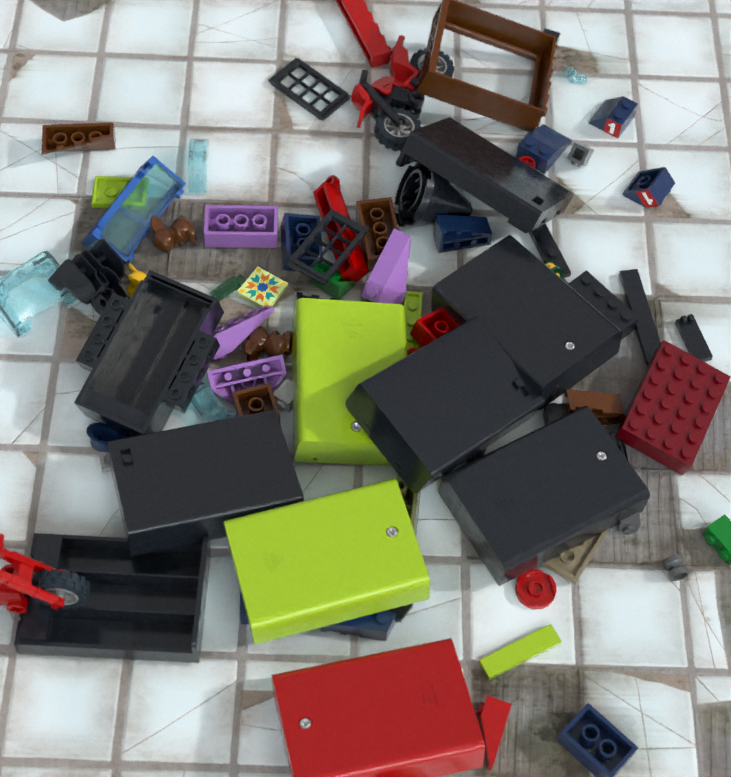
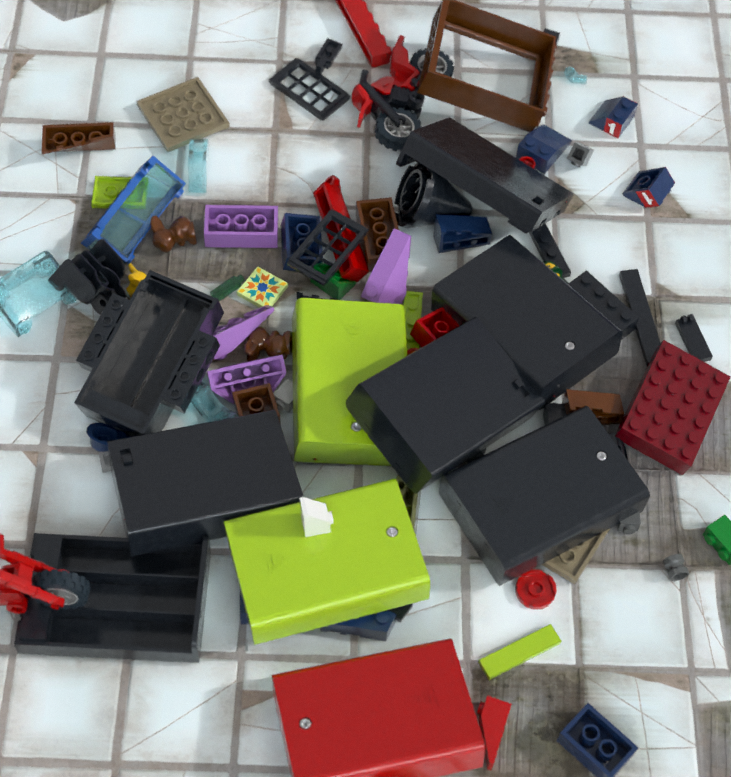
(182, 114): none -> dark tan plate
(315, 517): none -> white slope
(327, 55): none -> black hinge

